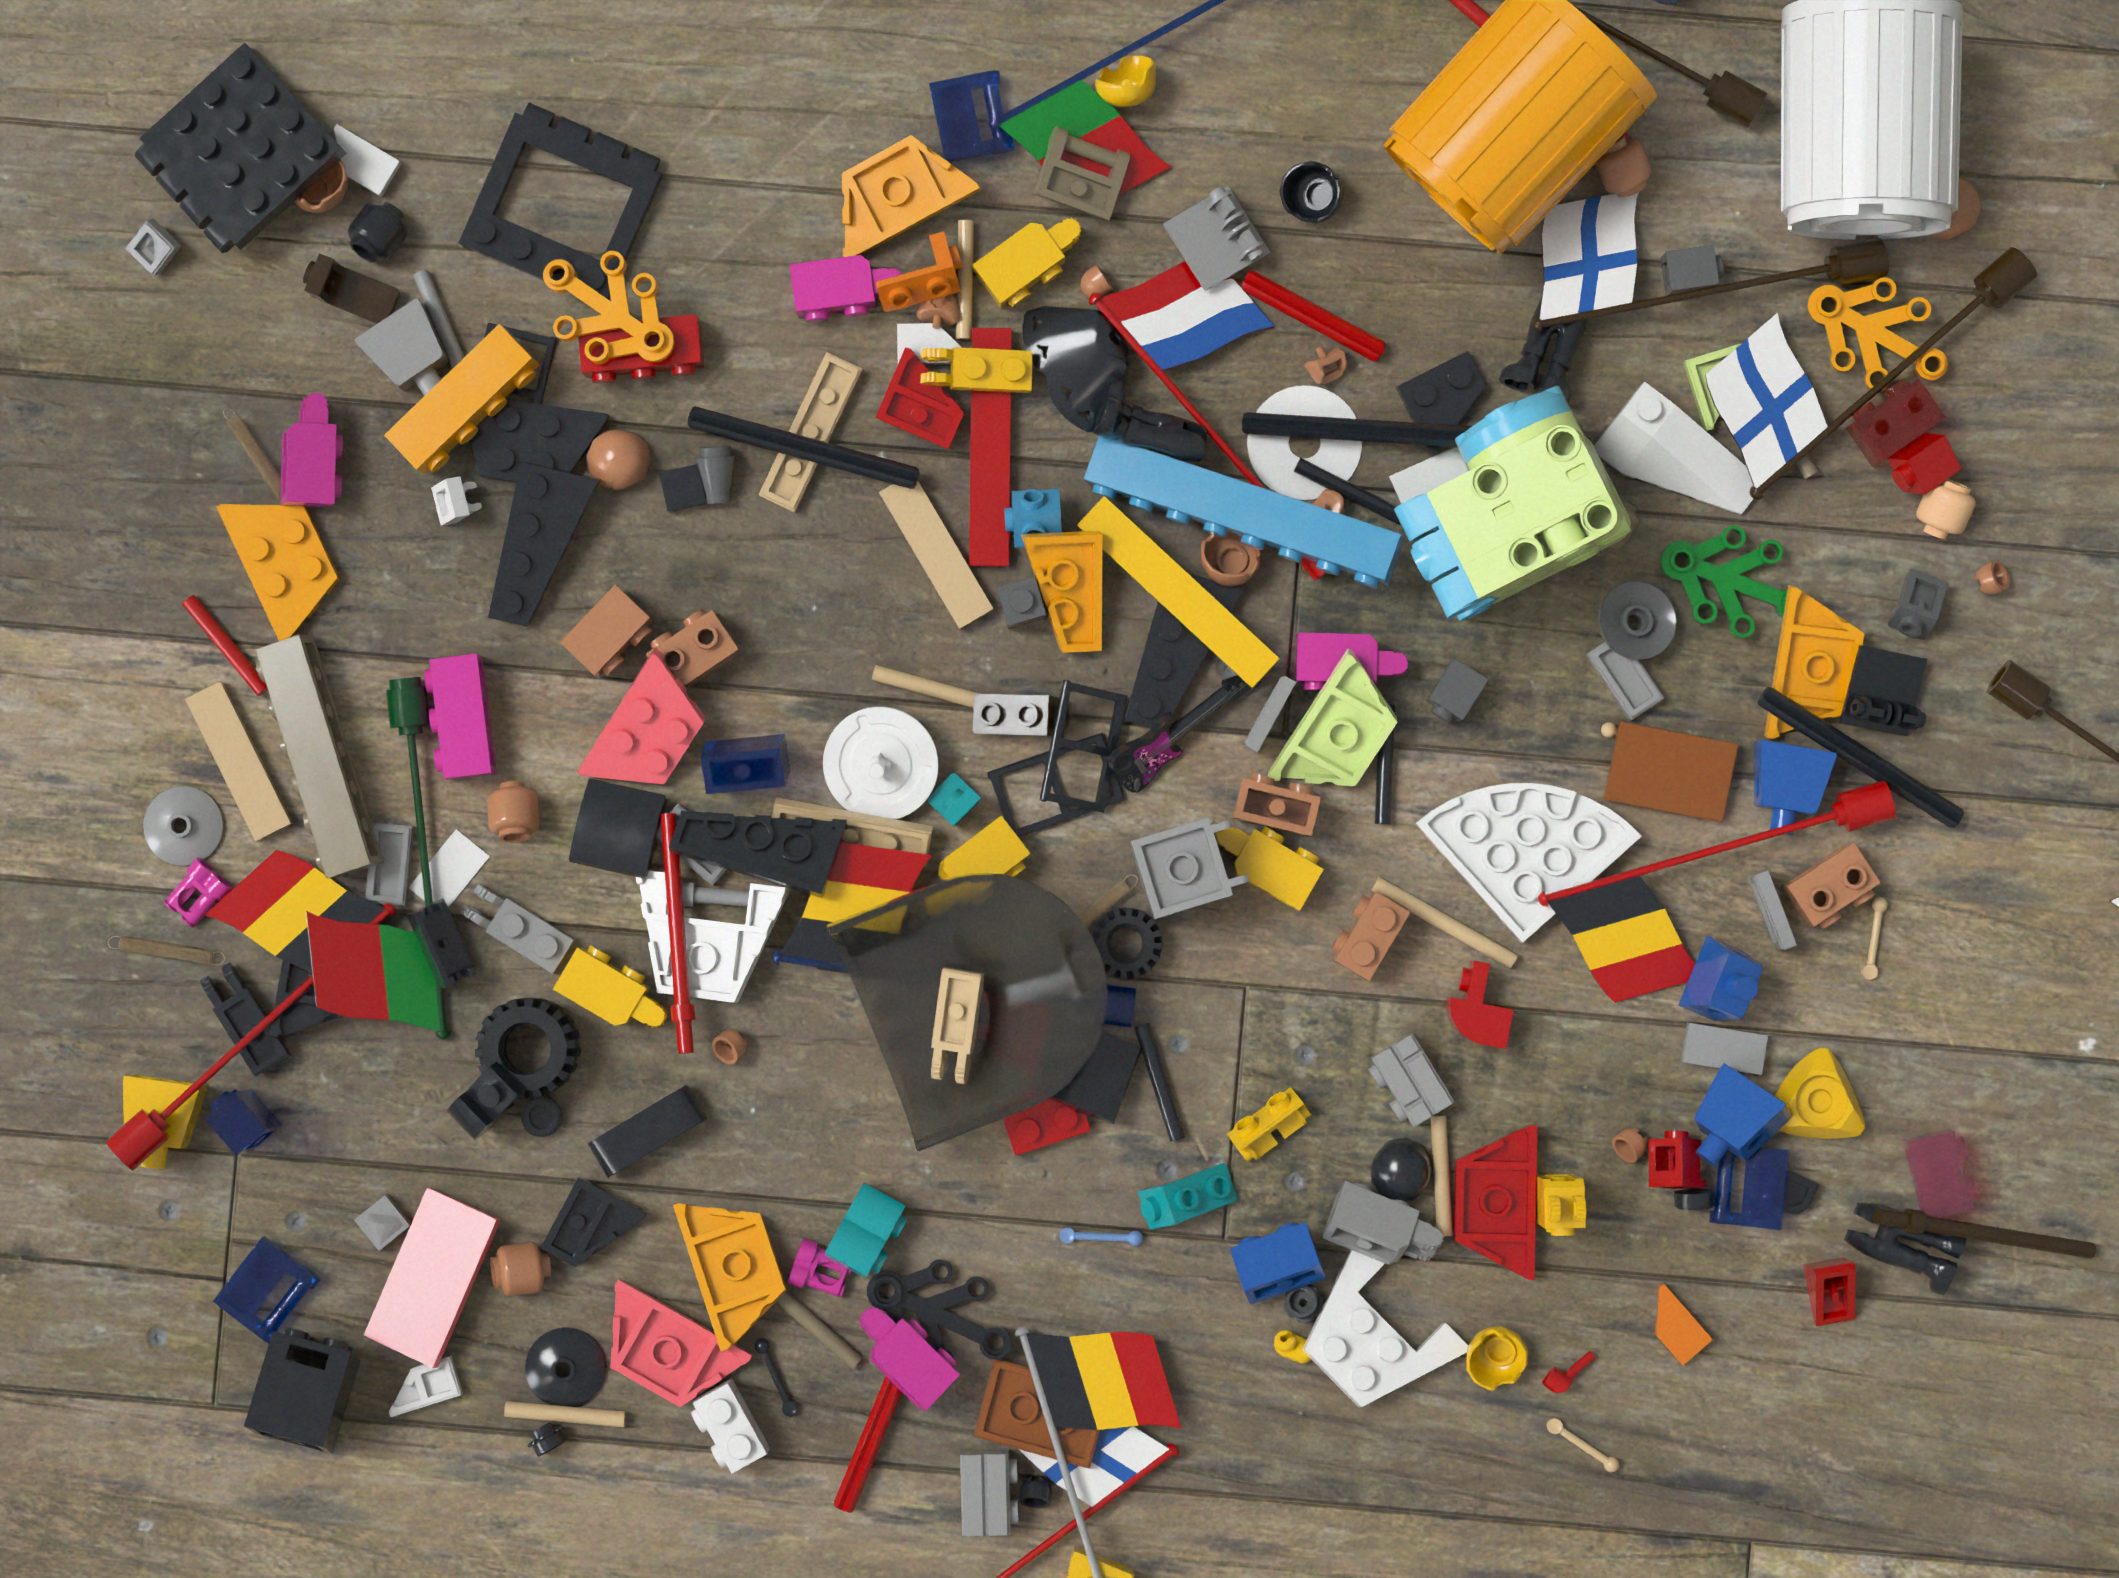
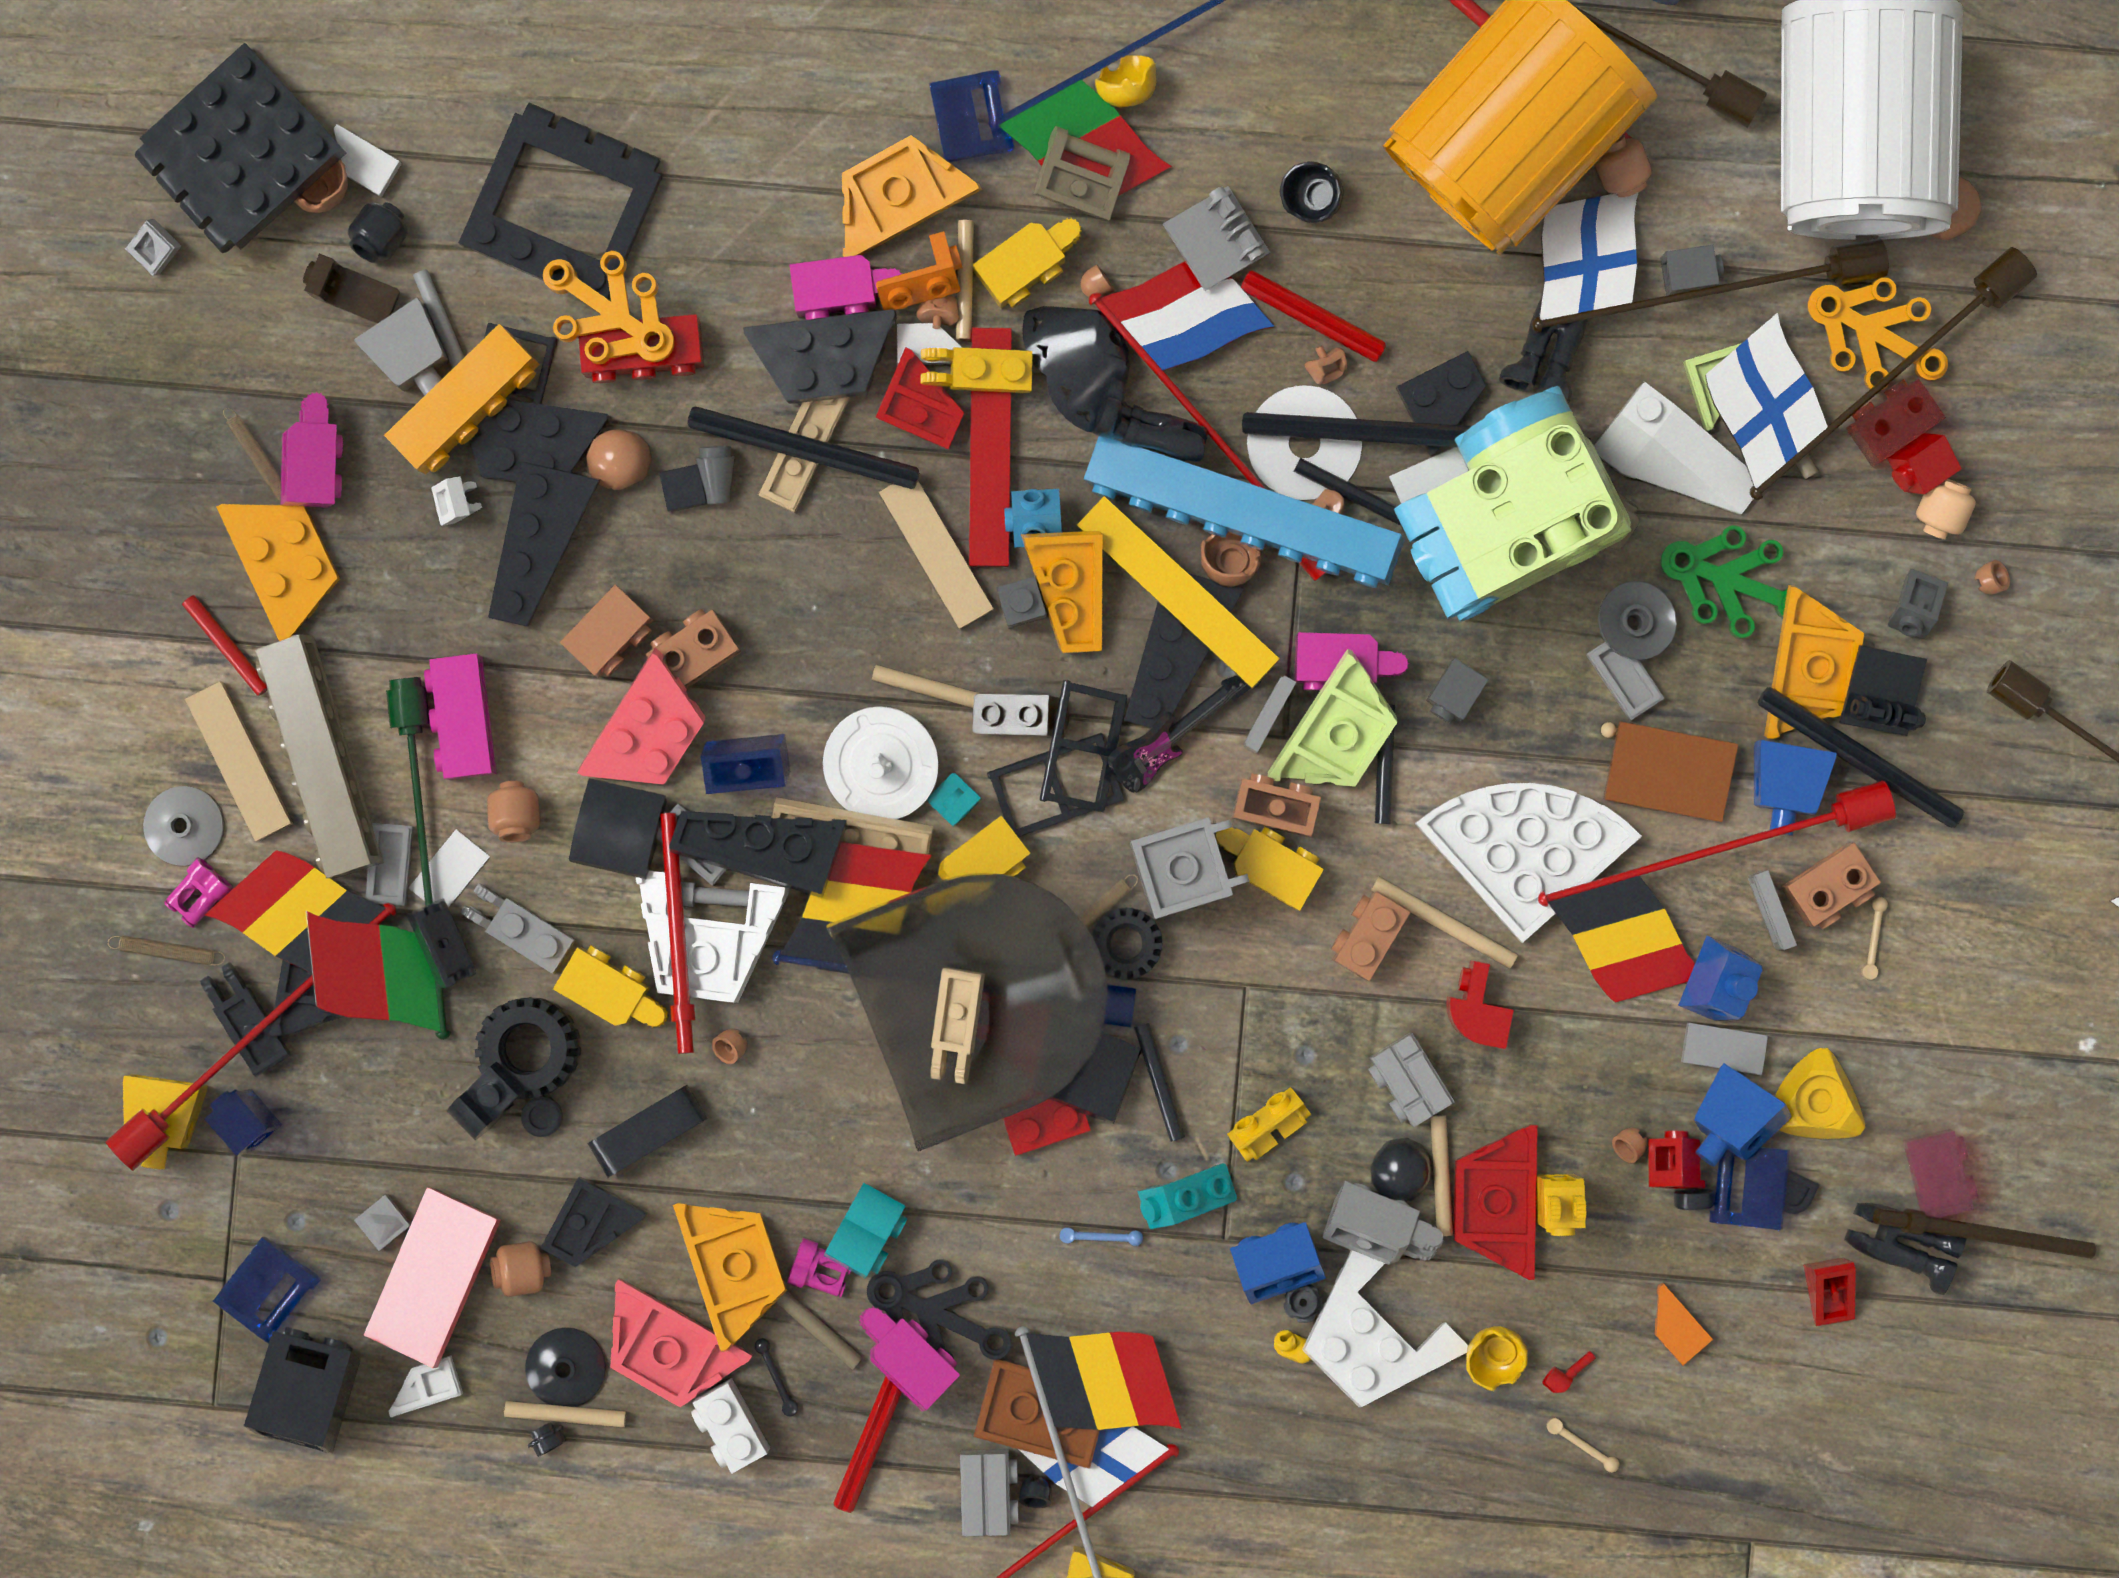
(823, 355): none -> black wing

